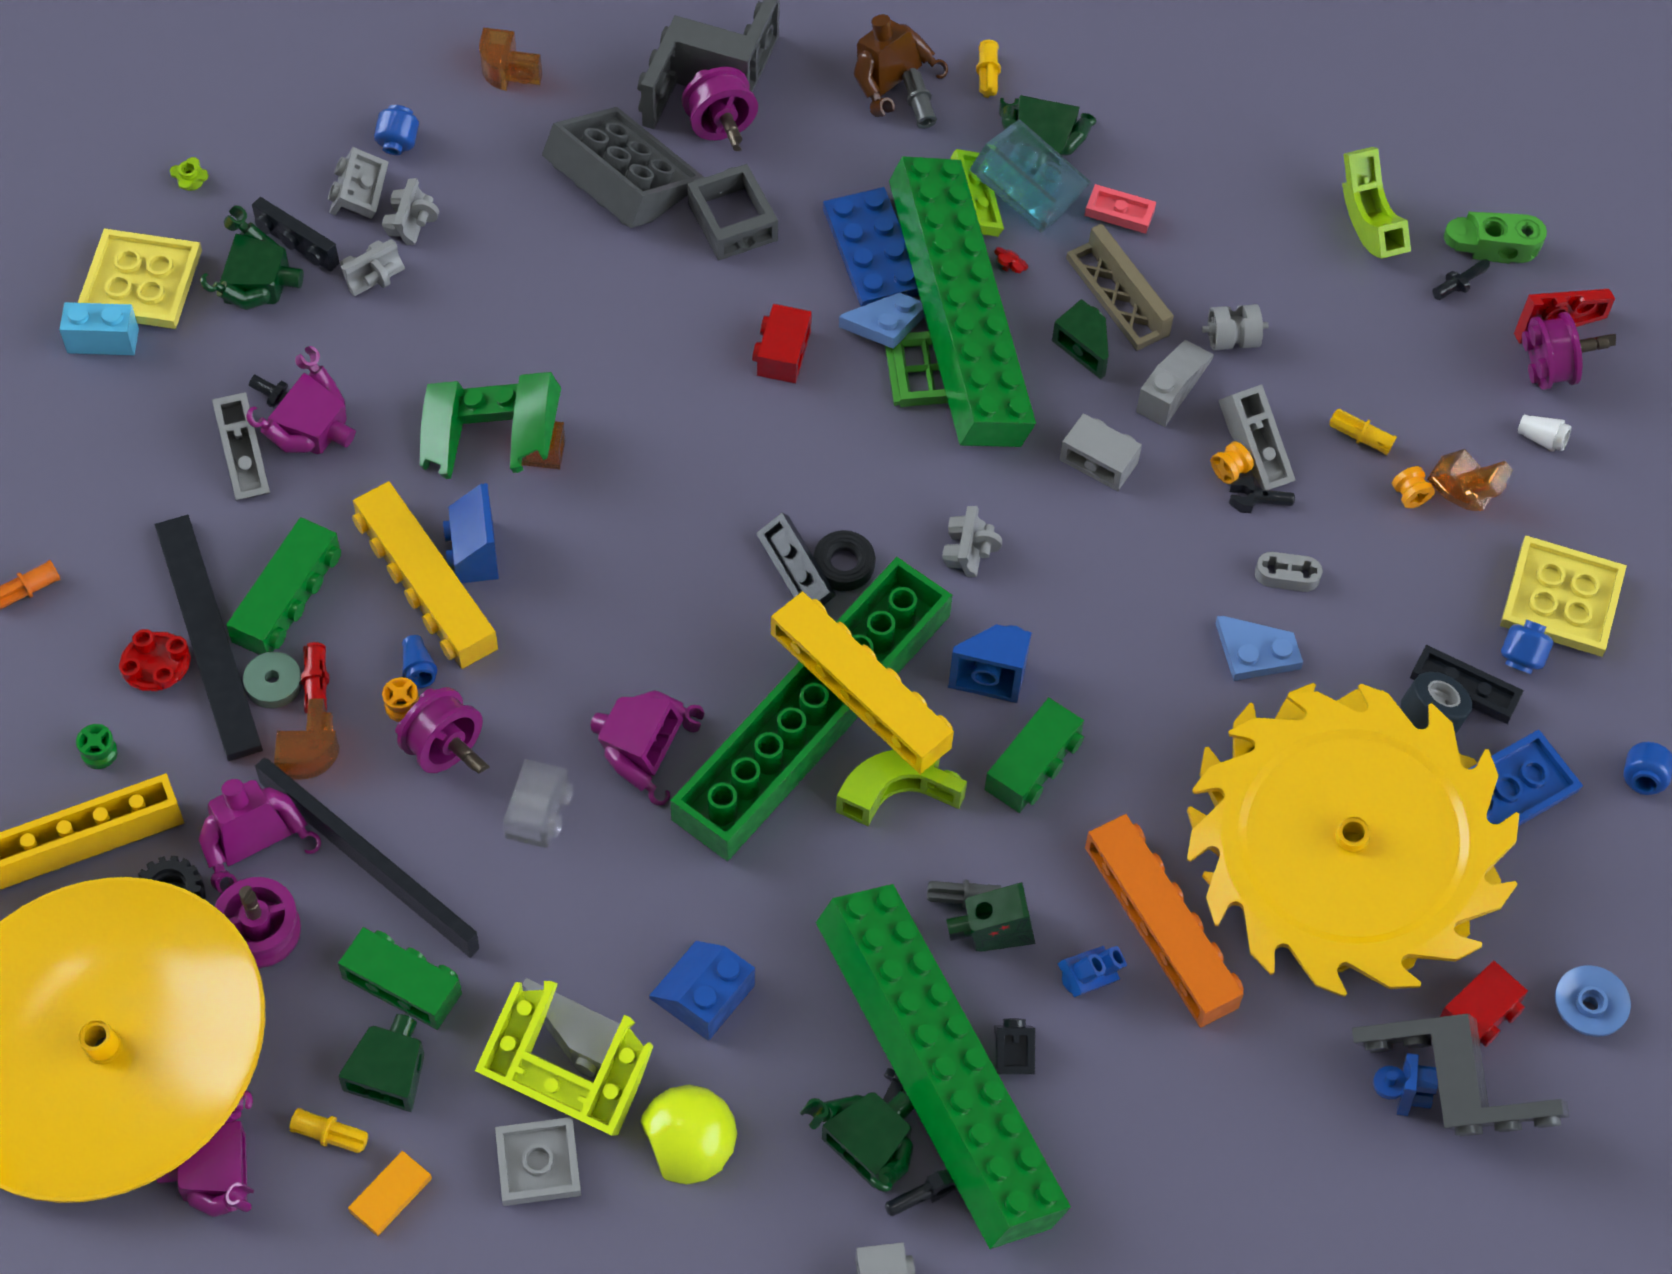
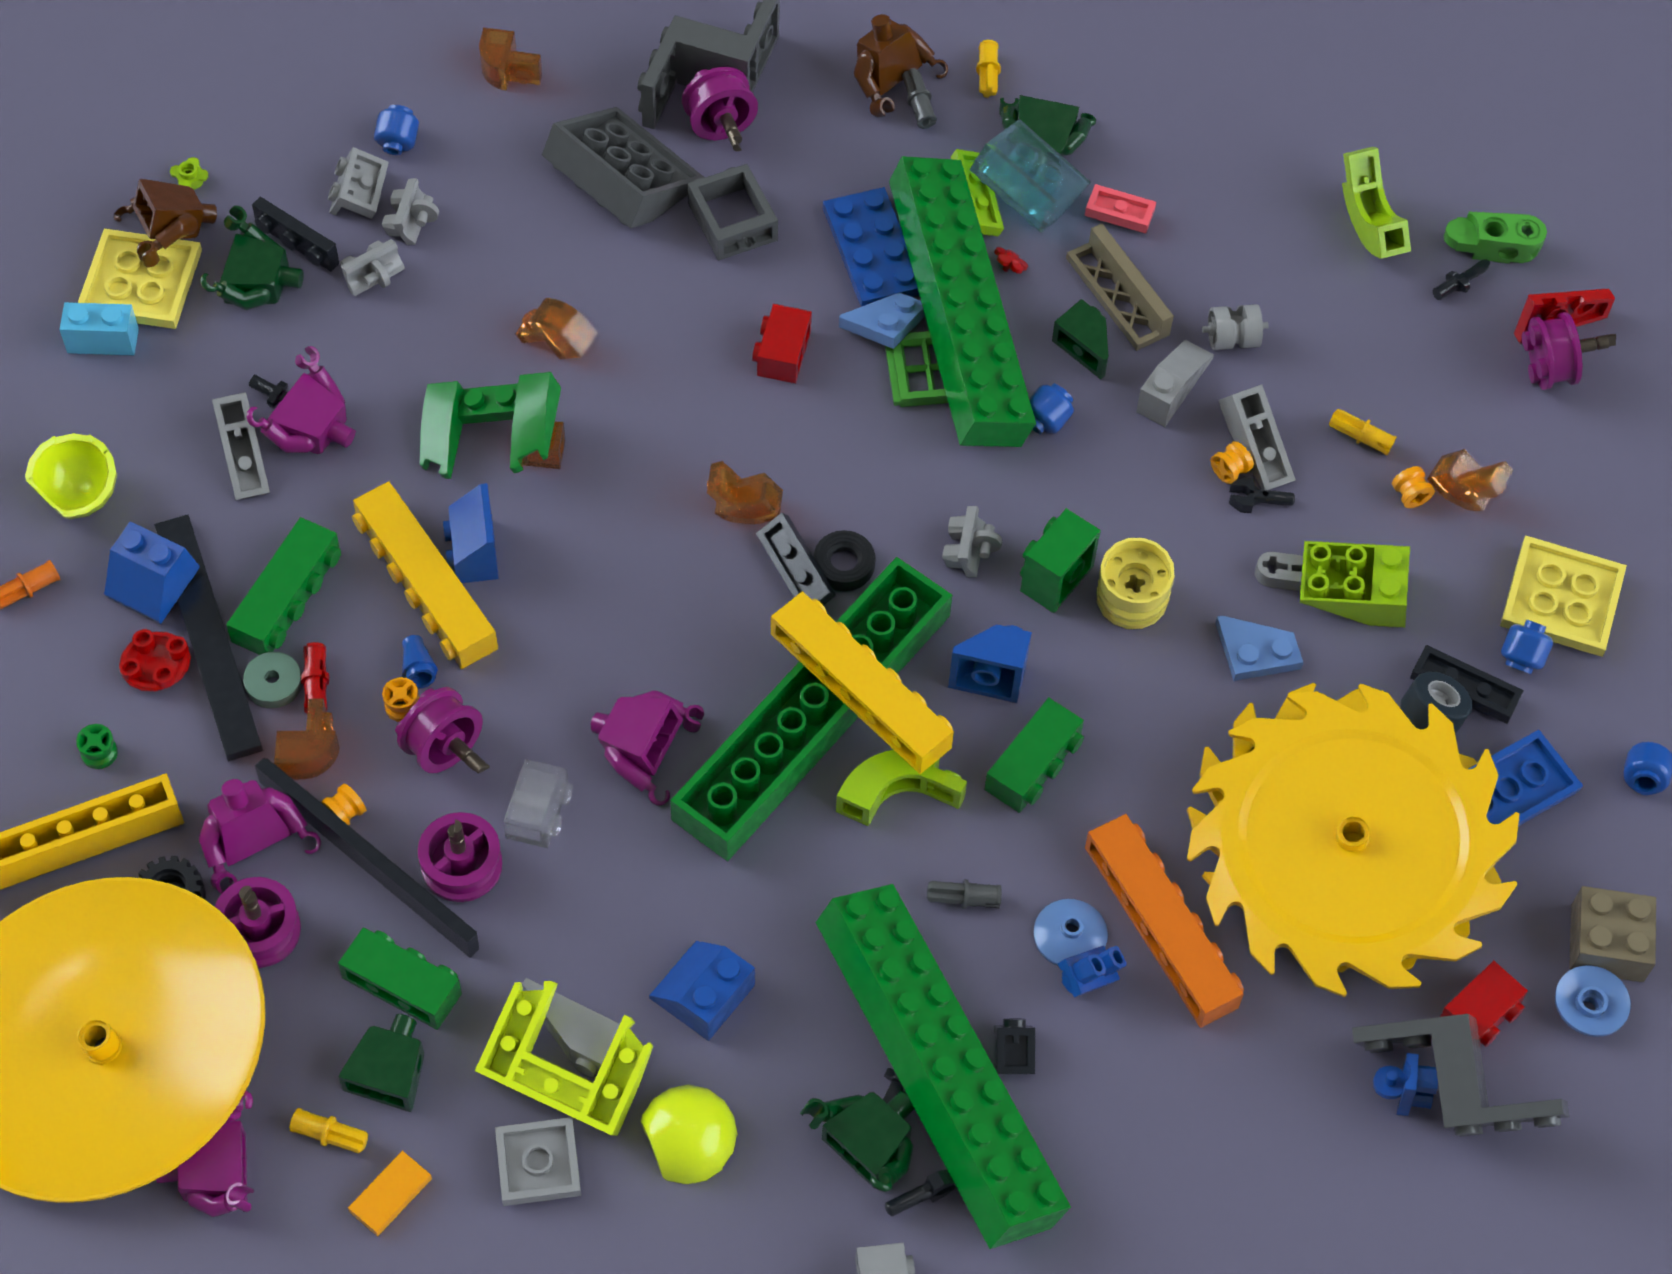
(73, 474): none -> neon yellow cylinder
(148, 572): none -> blue slope
(166, 215): none -> reddish brown torso
(345, 803): none -> light orange wheel
(460, 857): none -> magenta wheel
(559, 326): none -> clear orange brick
(745, 499): none -> clear orange brick
(995, 920): dark green torso -> none
(1051, 408): none -> blue head
(1056, 941): none -> medium blue dish
(1059, 559): none -> green brick
(1100, 452): light grey brick -> none
(1135, 583): none -> light yellow wheel
(1357, 581): none -> lime slope
(1545, 431): white cone -> none
(1613, 932): none -> dark tan brick

